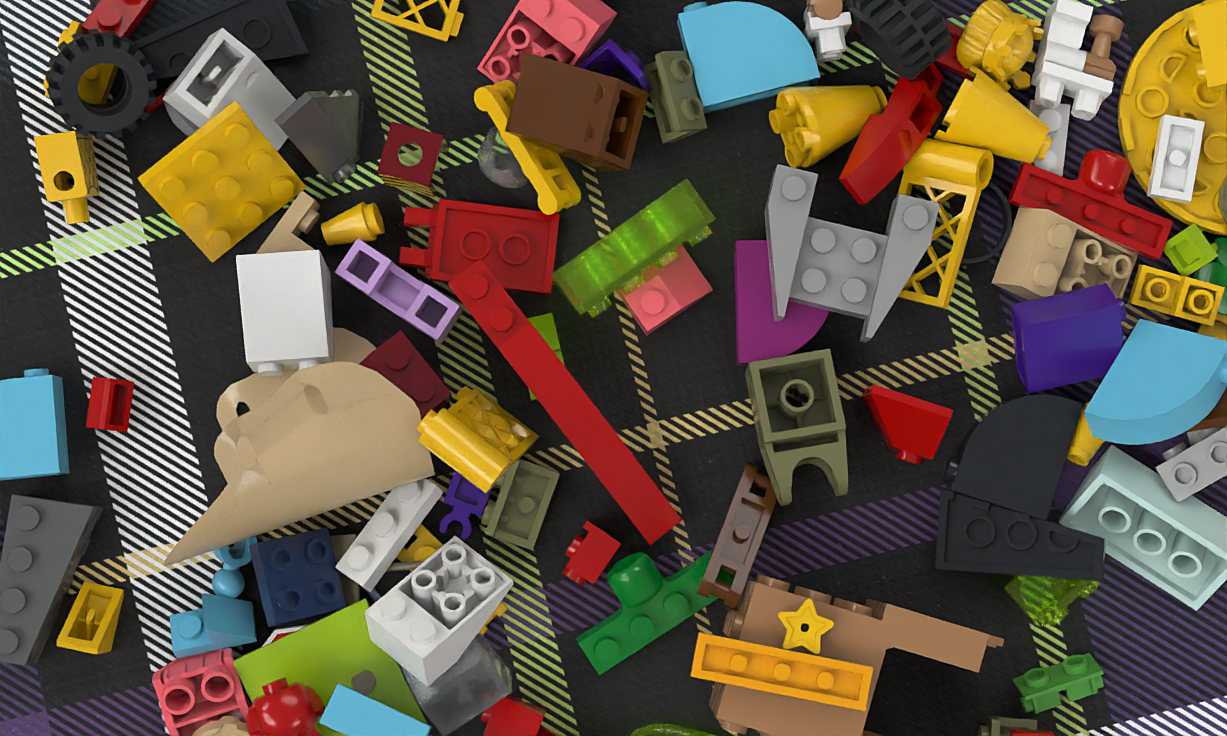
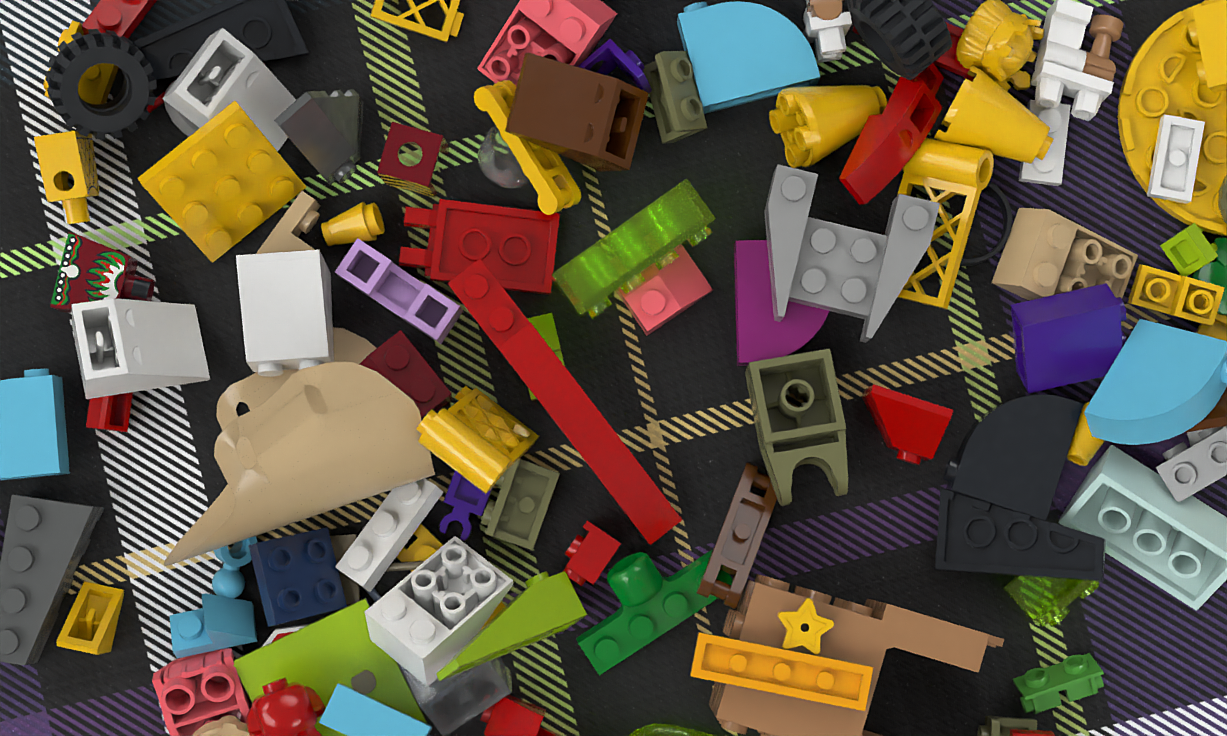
(96, 273): none -> torso
(137, 345): none -> white slope
(536, 613): none -> lime slope
(1095, 202): red plate -> none

